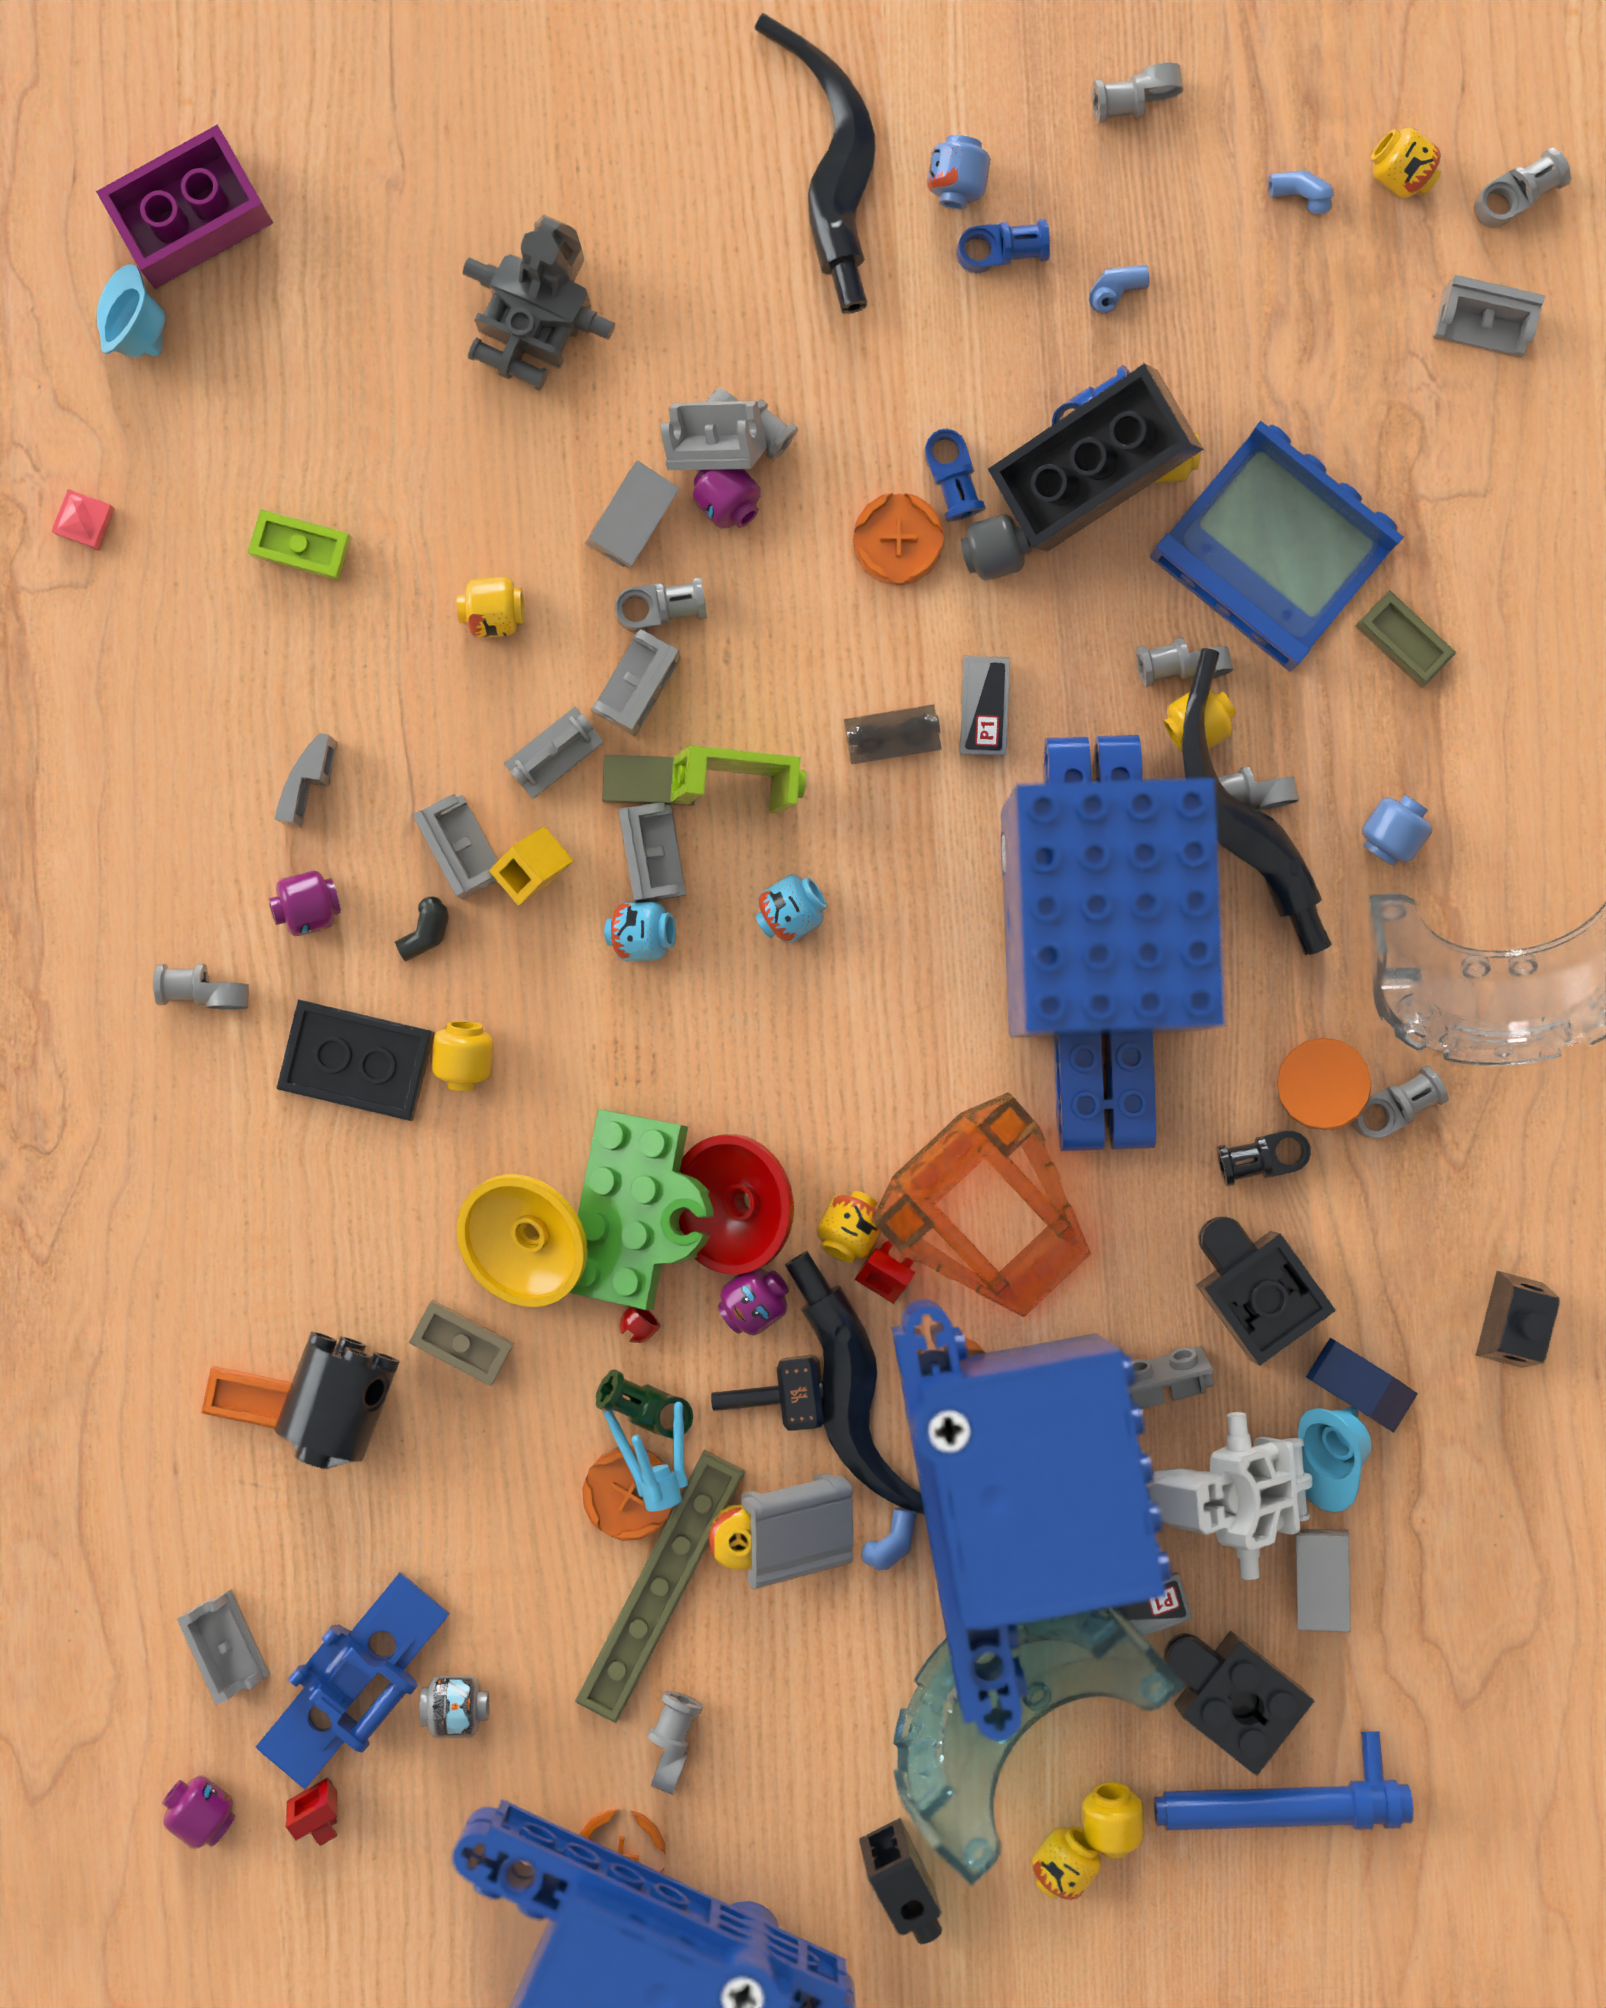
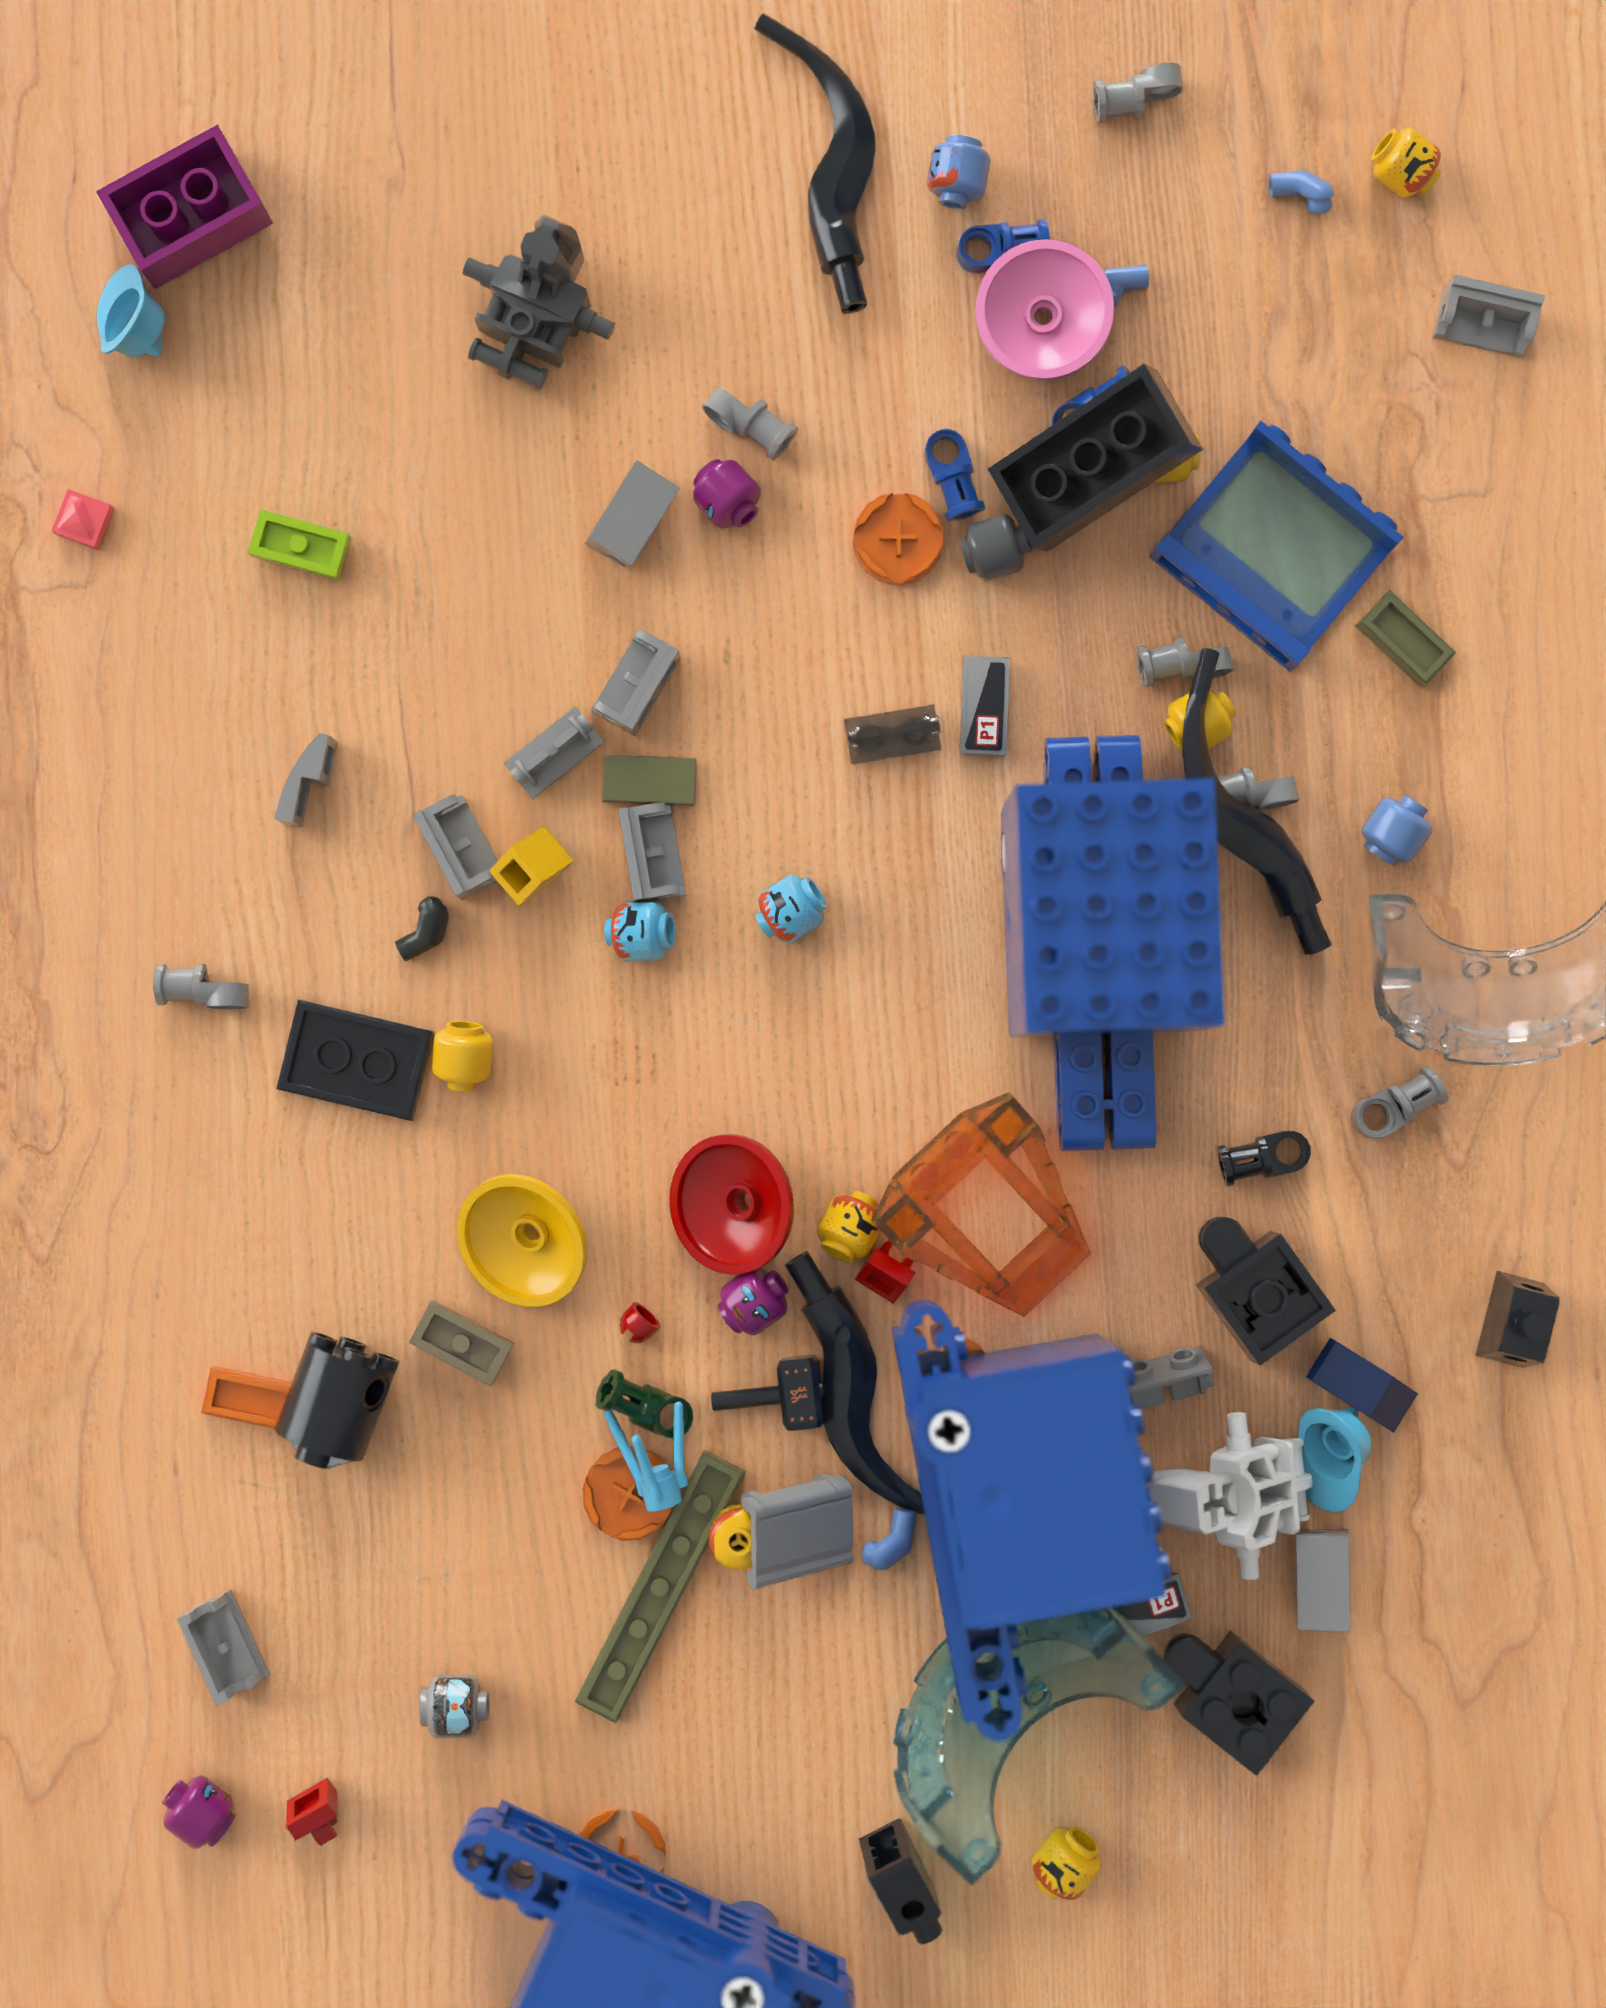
(305, 903): magenta head -> none
(340, 1674): blue piece -> none
(491, 607): yellow head -> none
(634, 1208): bright green plate -> none
(663, 603): light grey connector -> none
(671, 1735): light grey connector -> none
(690, 769): lime panel -> none
(713, 435): light grey hinge -> none
(1048, 279): none -> bright pink dish
(1113, 1820): yellow head -> none
(1324, 1084): orange tile -> none
(1356, 1805): blue cylinder -> none
(1538, 178): light grey connector -> none

